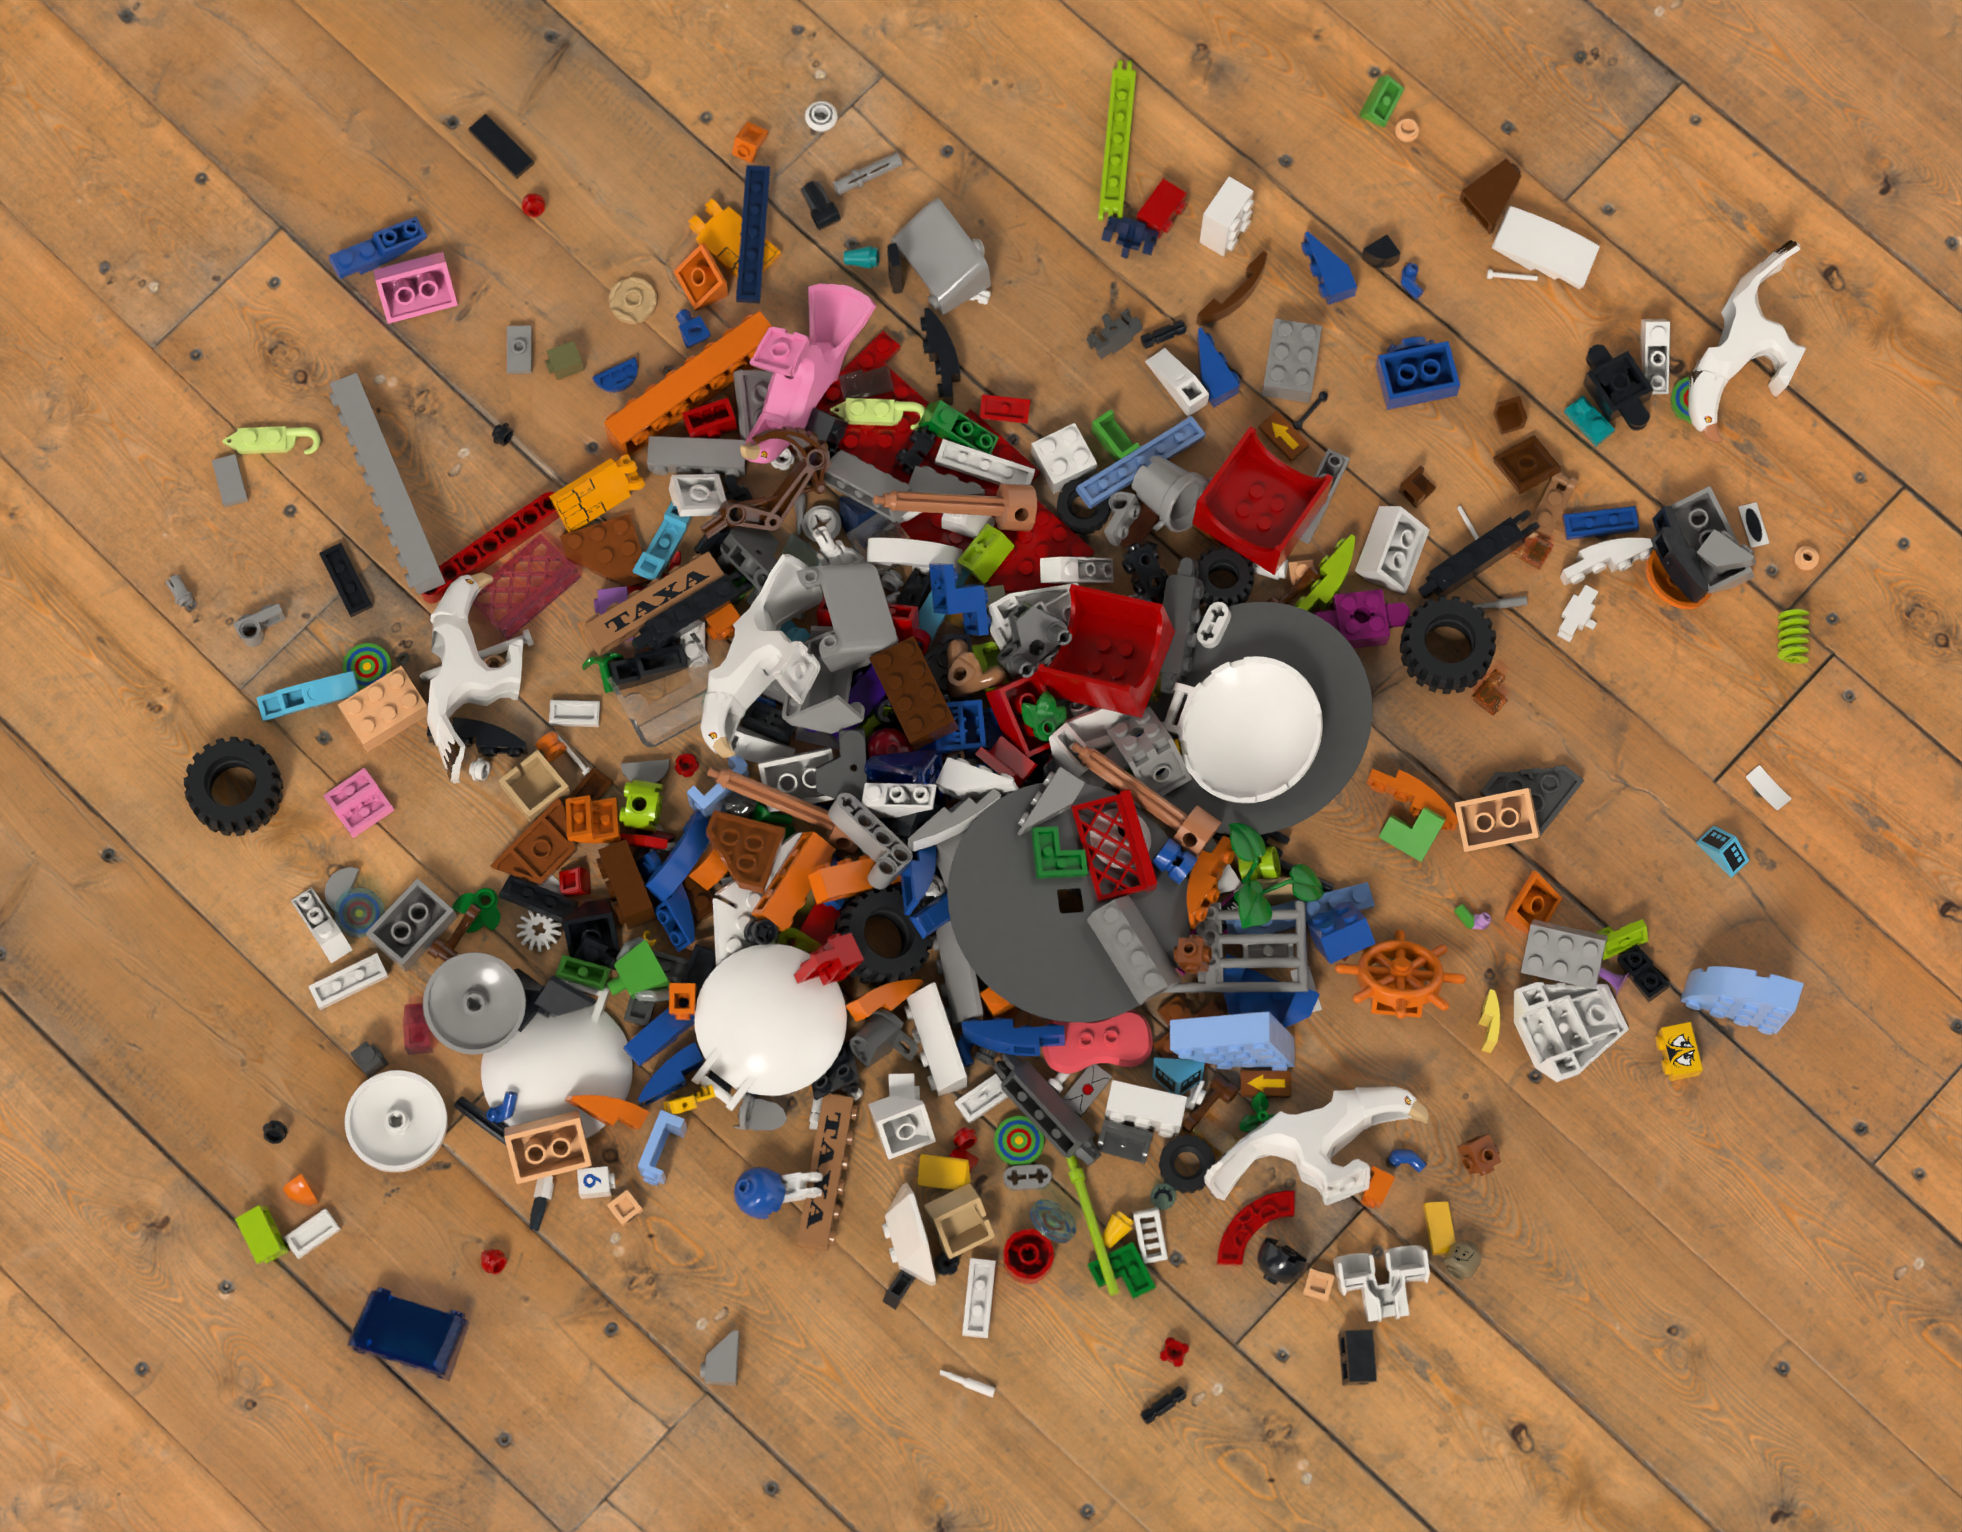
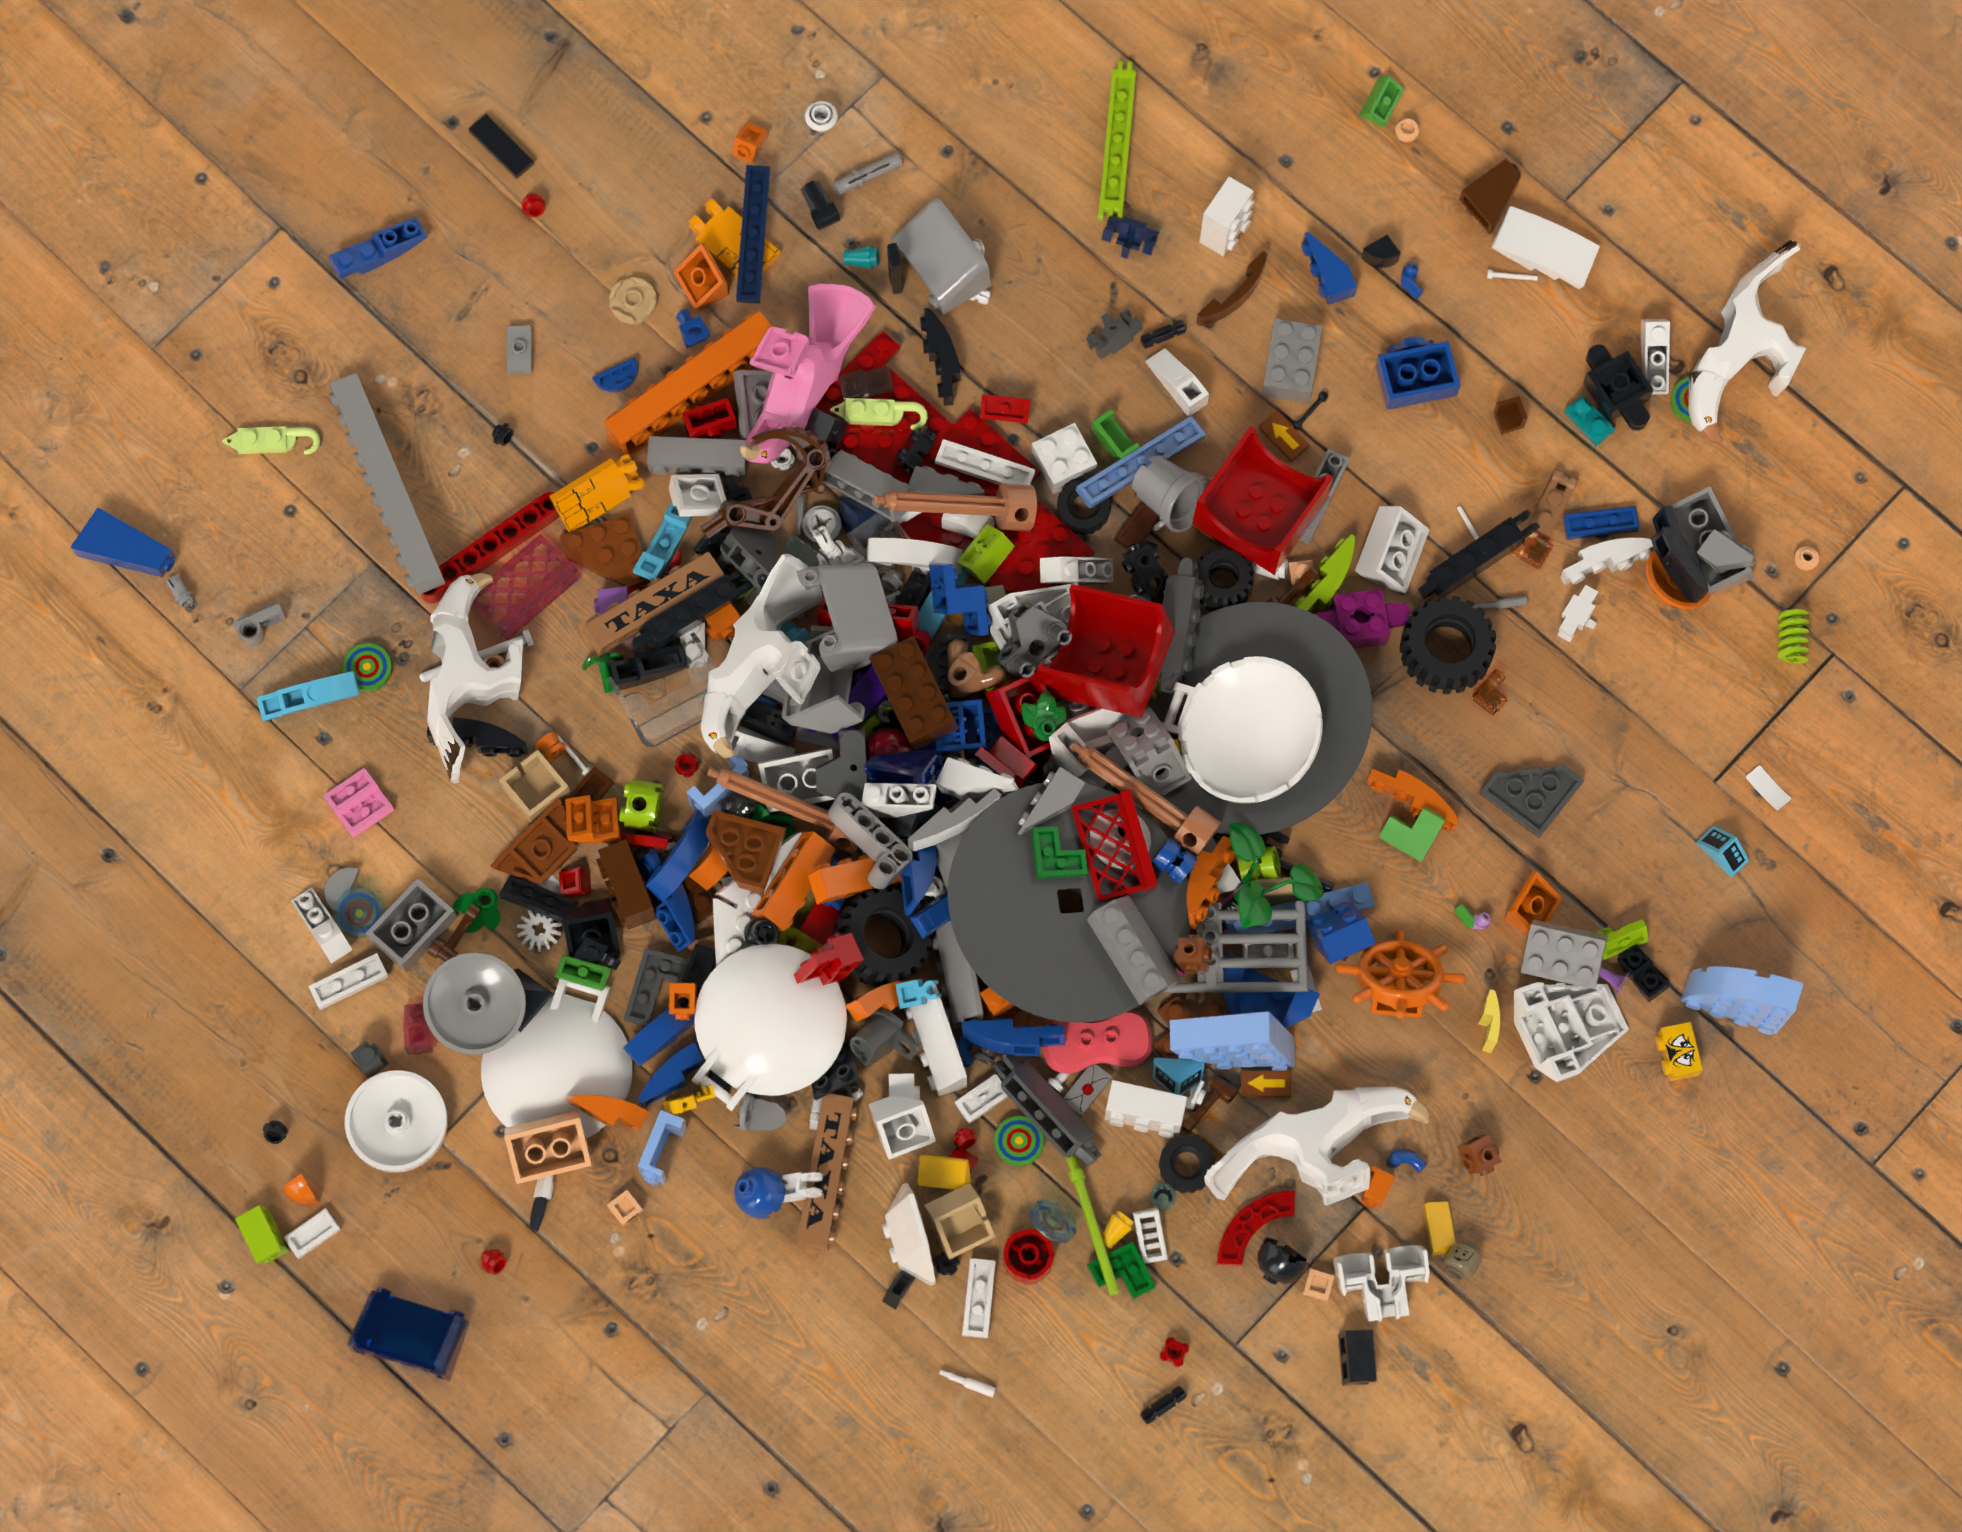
(121, 545): none -> blue slope
(219, 759): black tyre -> none
(229, 480): light grey tile -> none
(346, 580): black tile -> none
(384, 709): light nougat brick -> none
(415, 287): bright pink slope -> none
(479, 769): white plate -> none
(480, 1118): black axle -> none
(504, 1110): blue arm -> none
(560, 998): black slope -> none
(564, 360): olive brick -> none
(574, 713): white tile -> none
(595, 1182): white brick -> none
(640, 972): bright green torso -> none
(646, 771): light grey tile -> none
(722, 1362): light grey slope -> none
(915, 992): none -> medium azure plate
(957, 428): green slope -> none
(1027, 1184): light grey beam -> none
(1123, 517): light grey plate -> none
(1124, 1141): dark grey hinge -> none
(1163, 207): red brick -> none
(1209, 622): white beam -> none
(1214, 373): blue slope -> none
(1259, 1104): green plant -> none
(1416, 487): reddish brown panel -> none
(1497, 819): light nougat brick -> none
(1527, 464): reddish brown tile -> none
(1753, 525): sticker -> none

